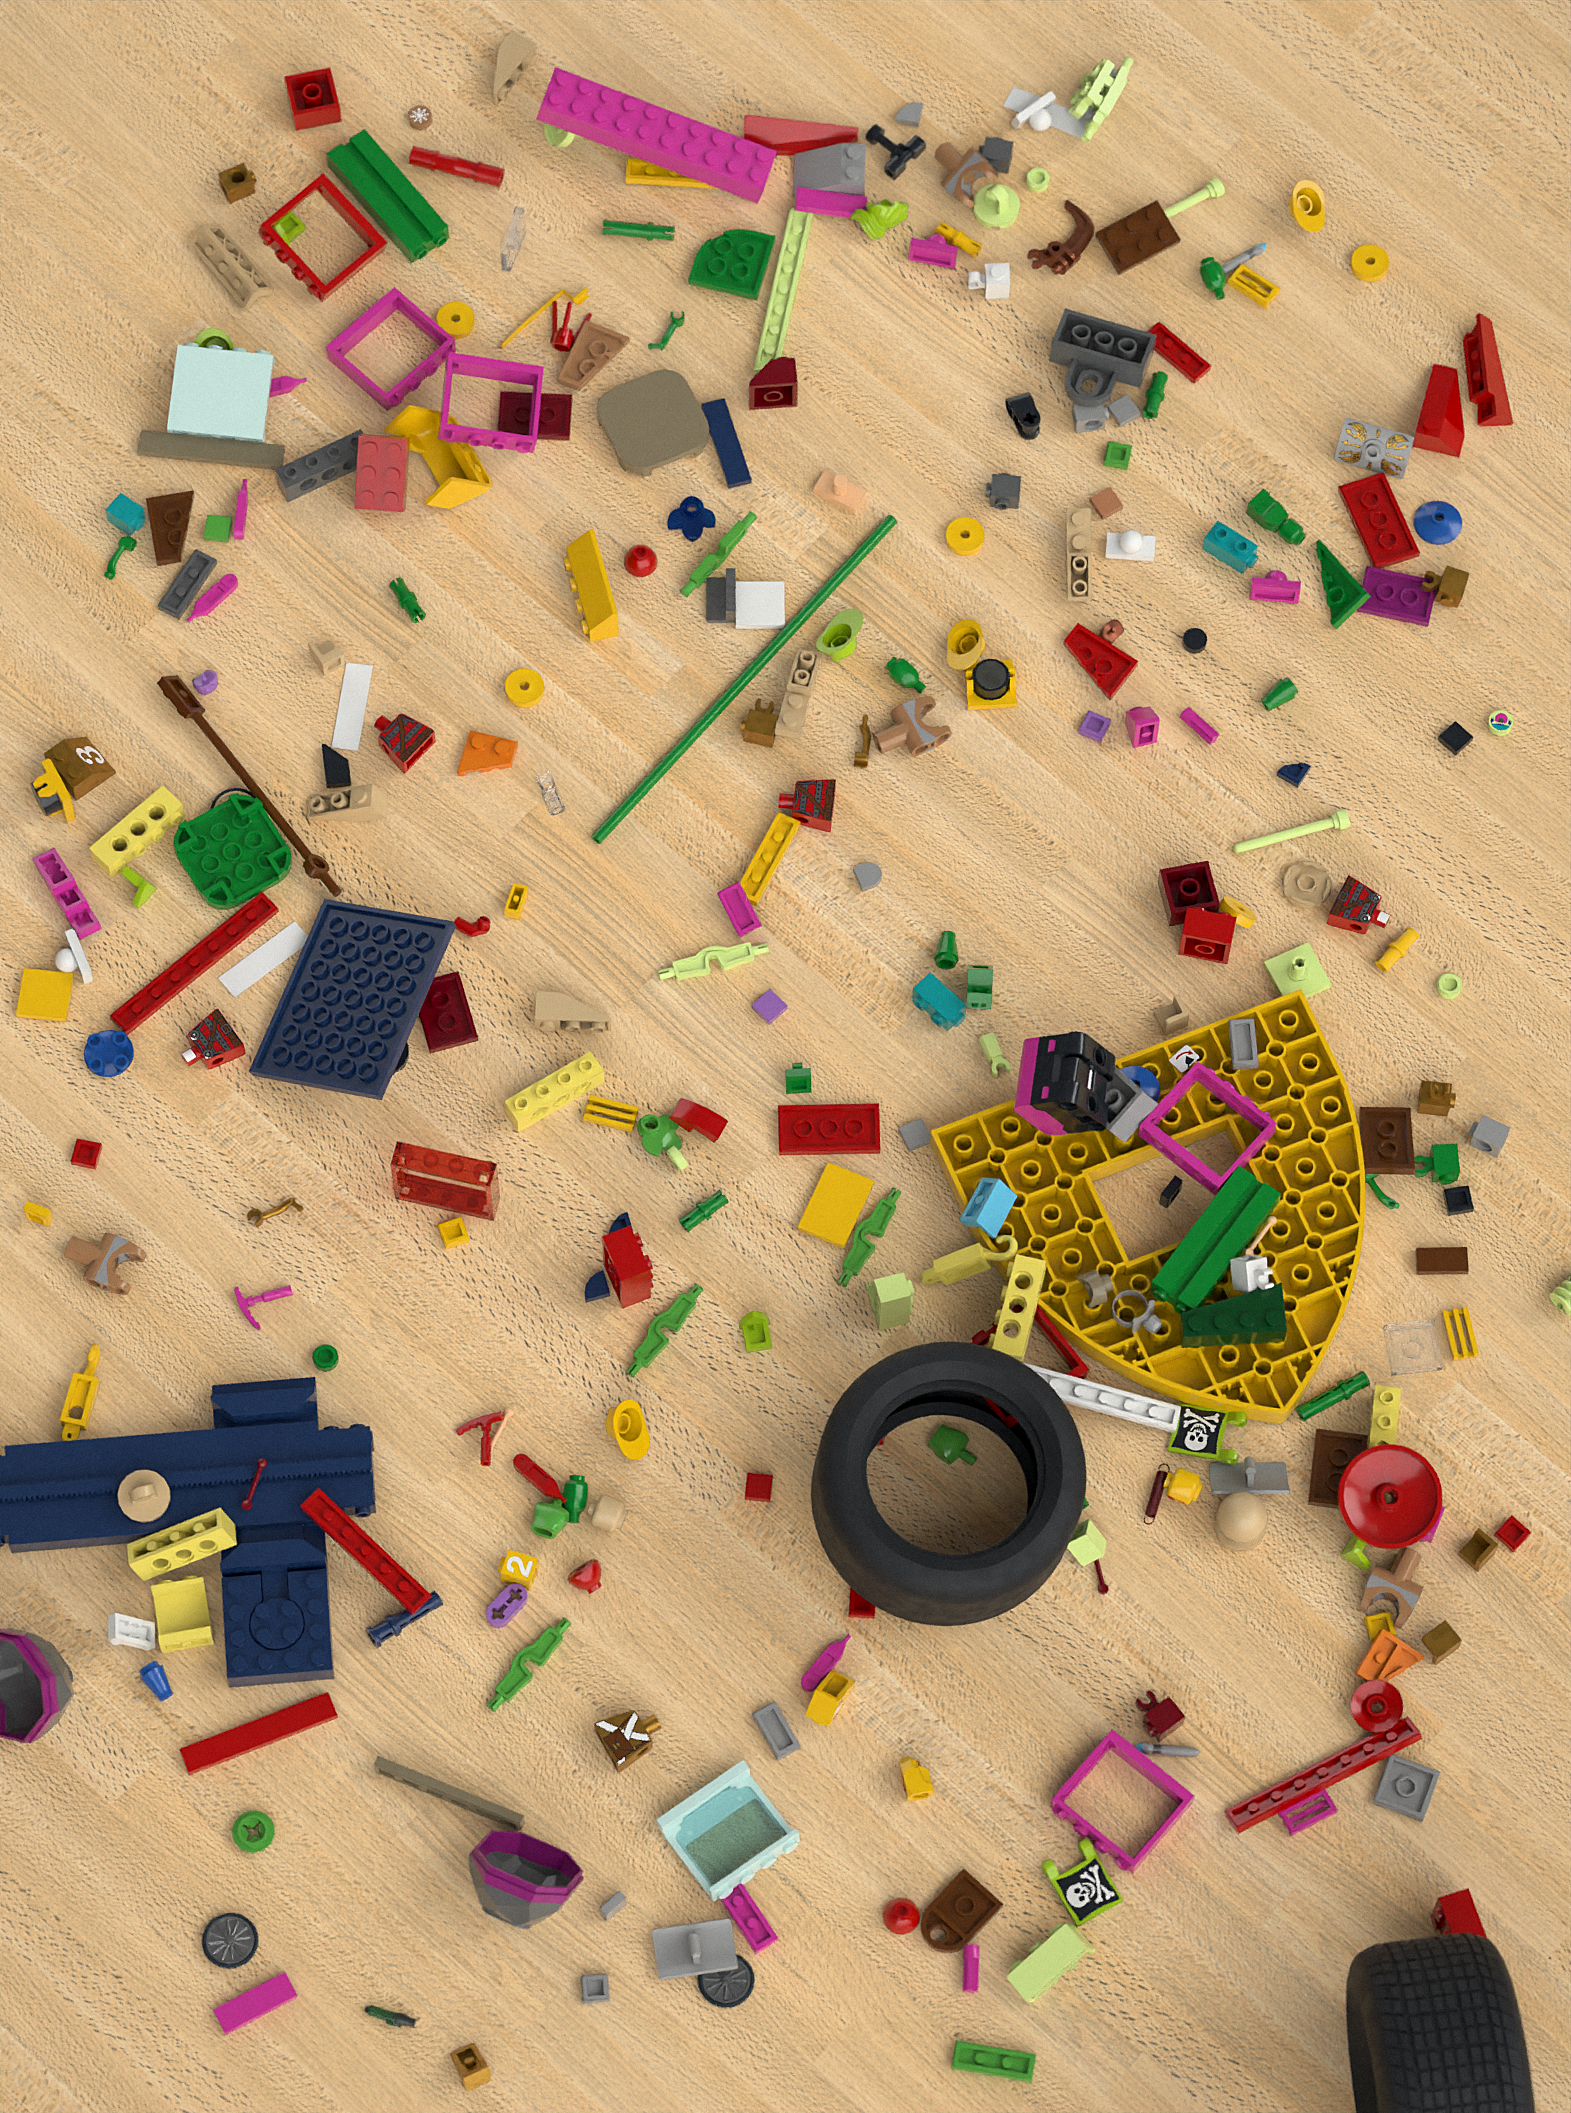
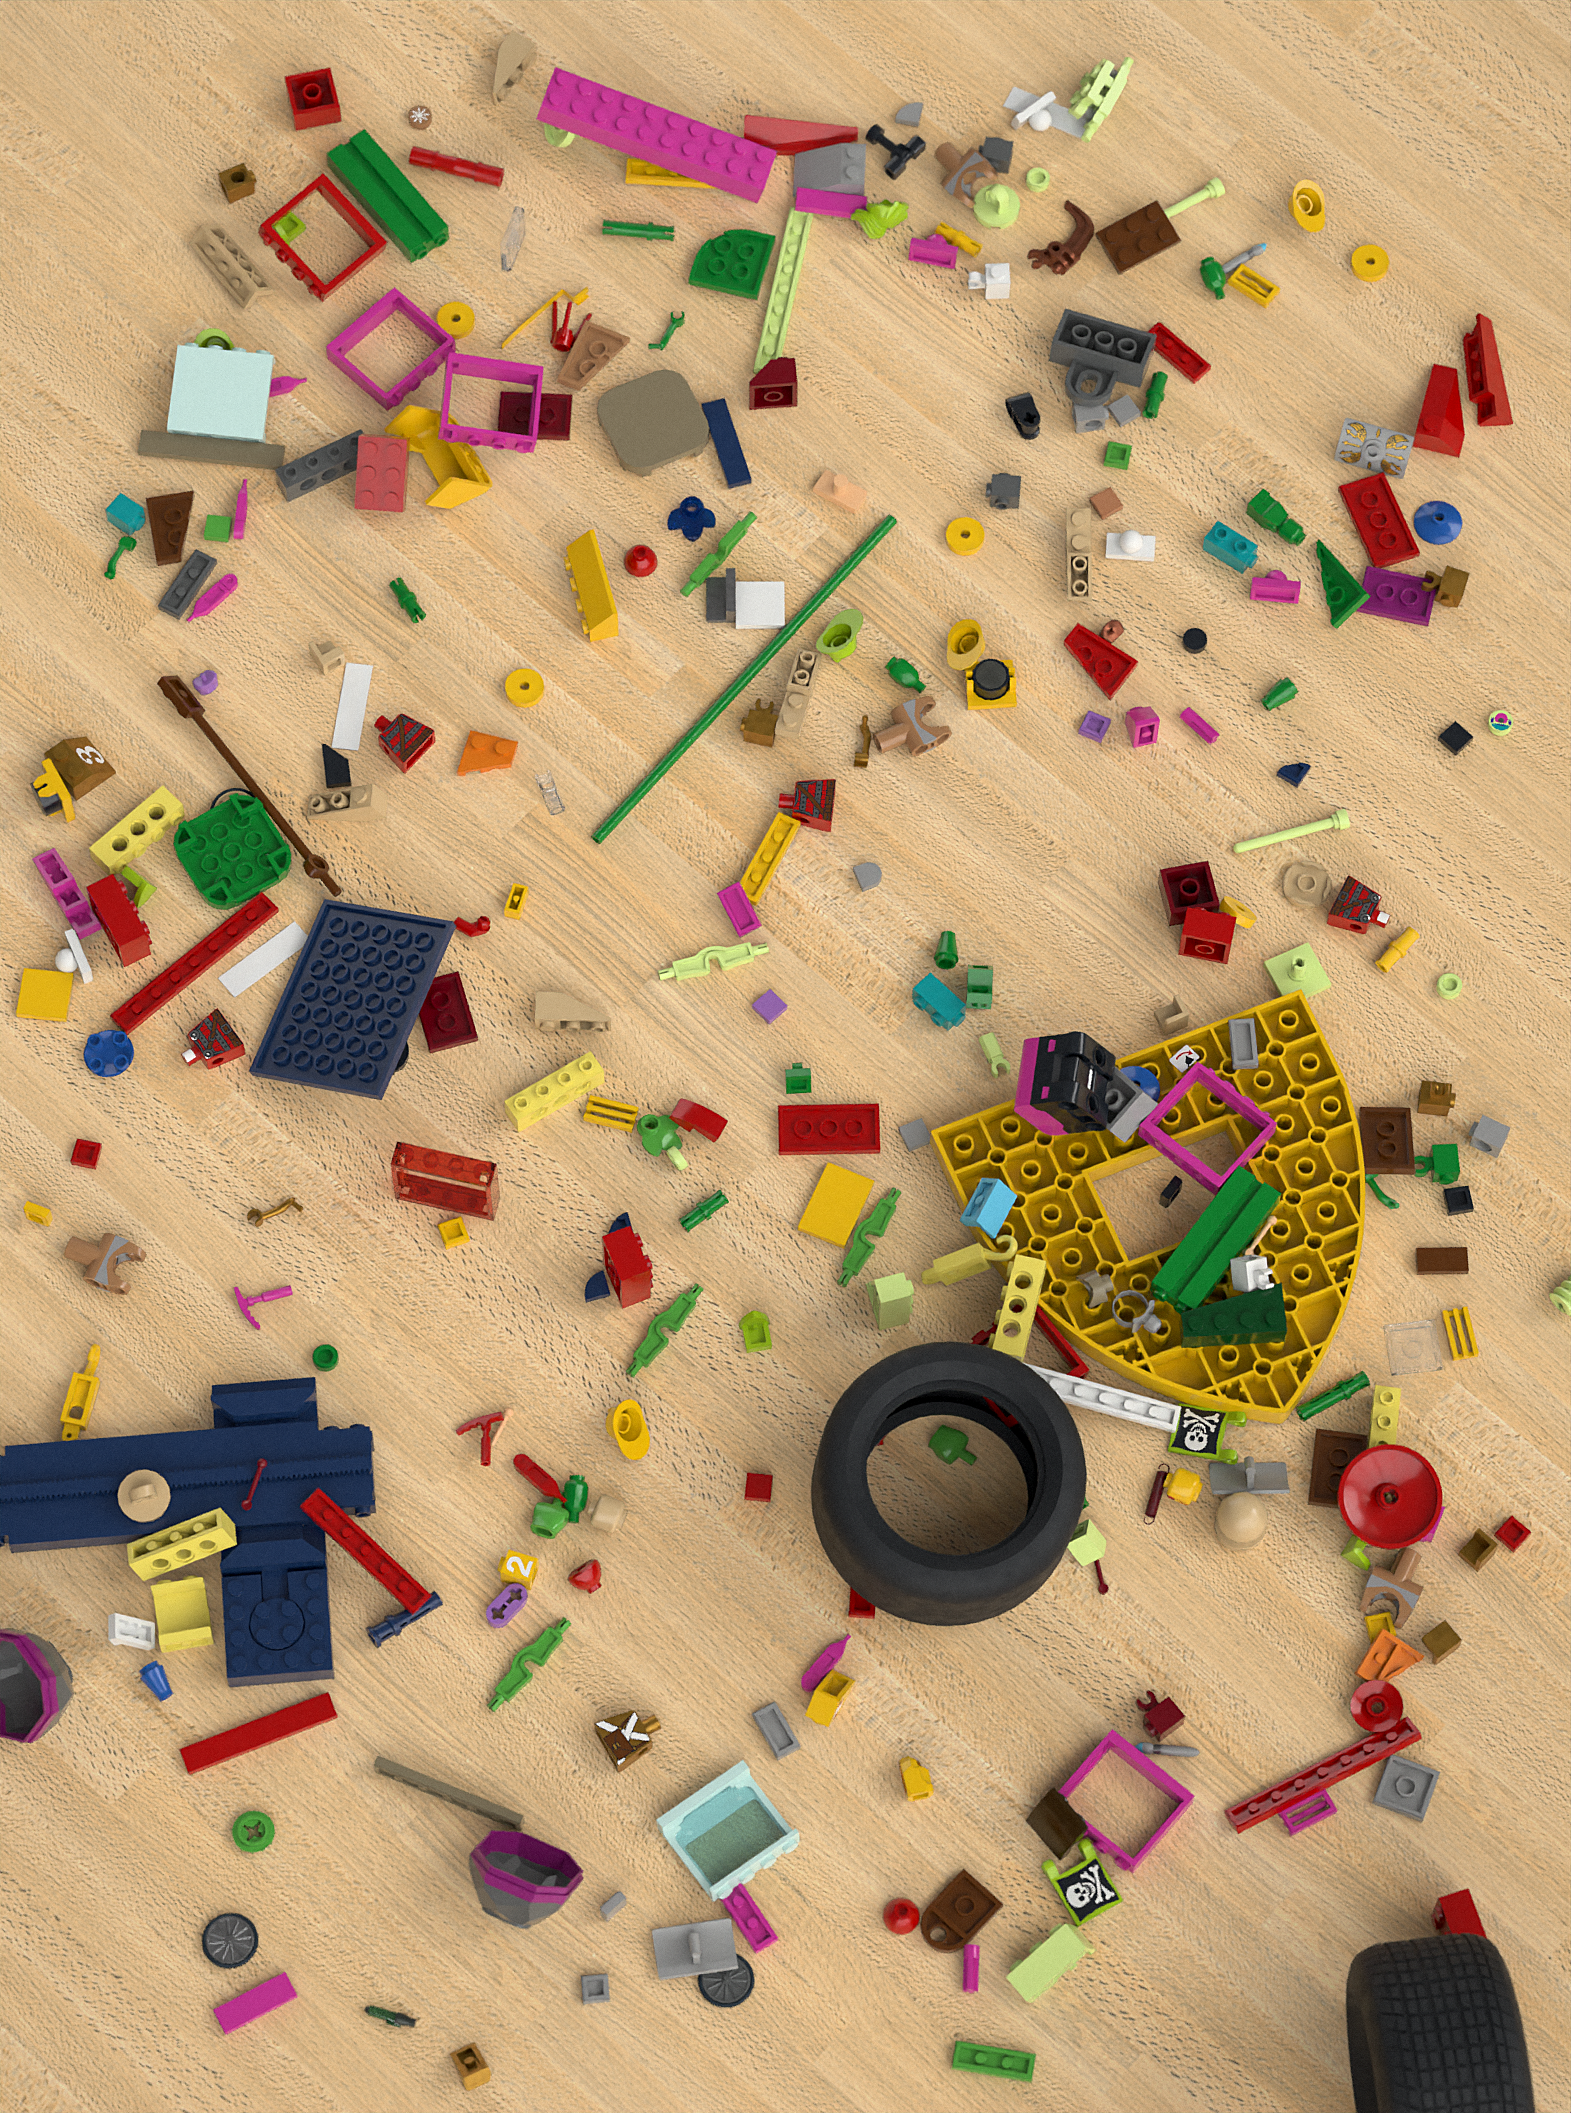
(119, 919): none -> red brick
(1057, 1823): none -> dark brown slope

